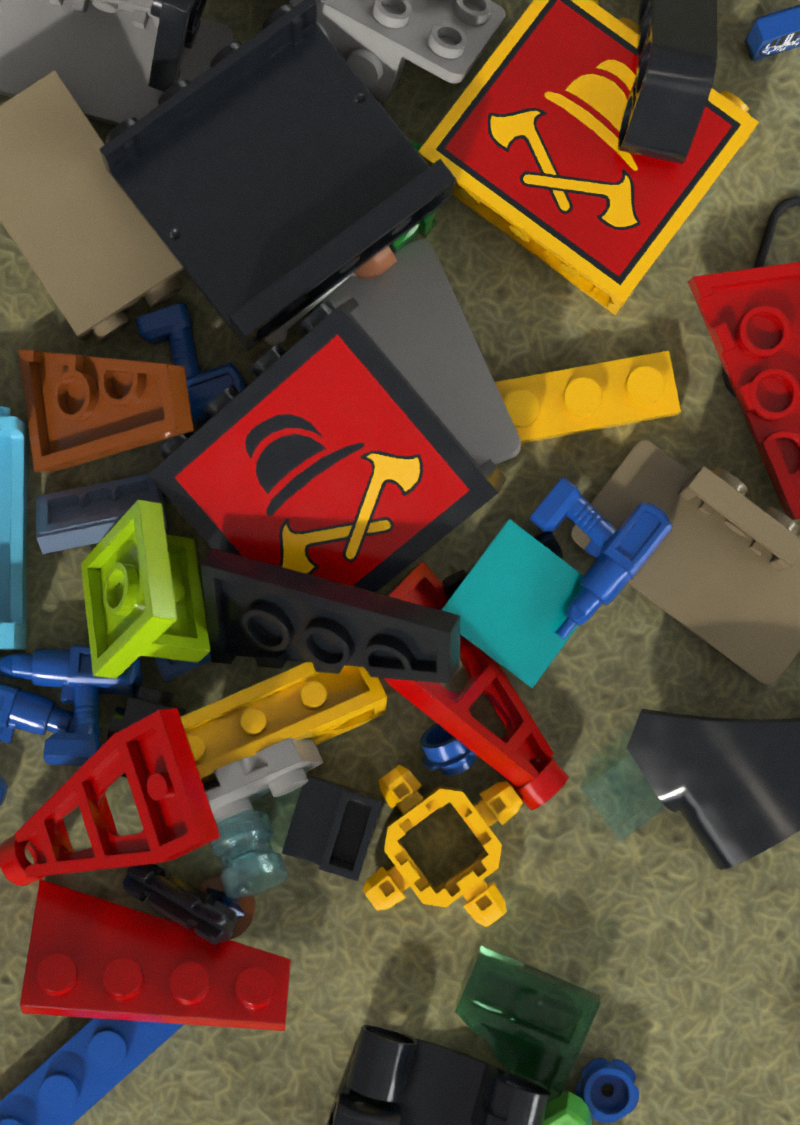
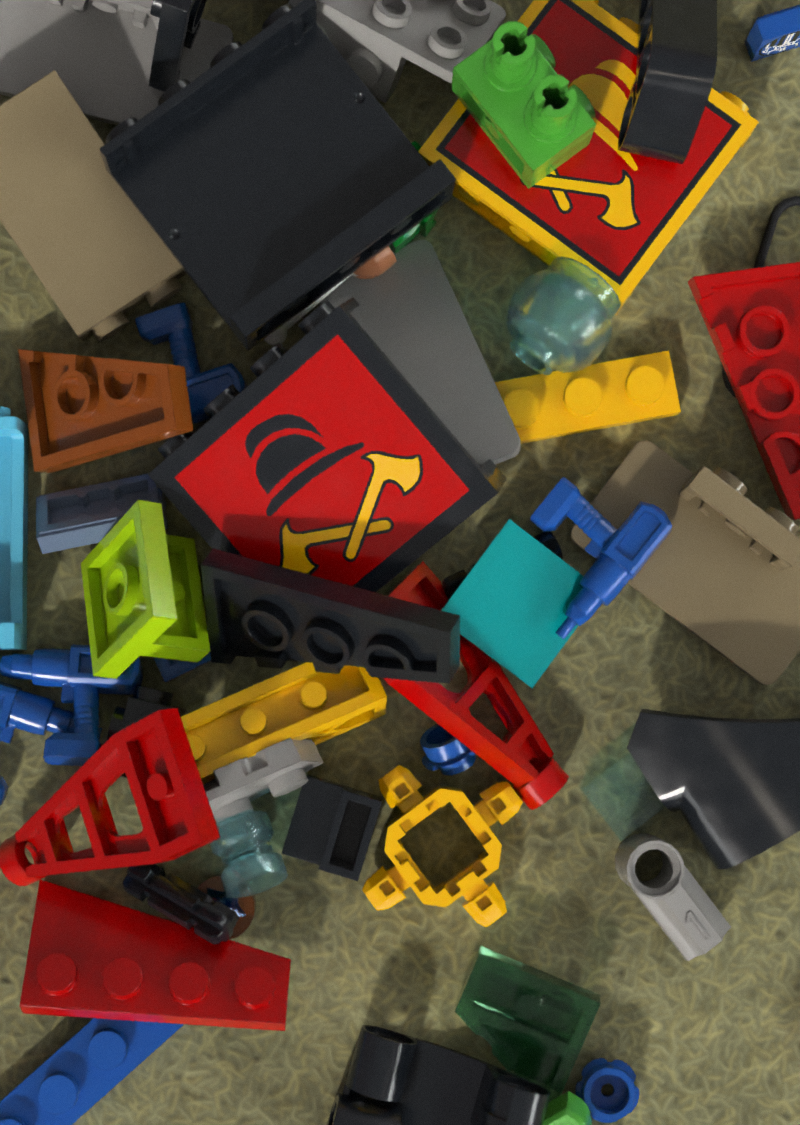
(524, 102): none -> bright green brick
(561, 317): none -> clear light blue piece
(672, 897): none -> light grey piece

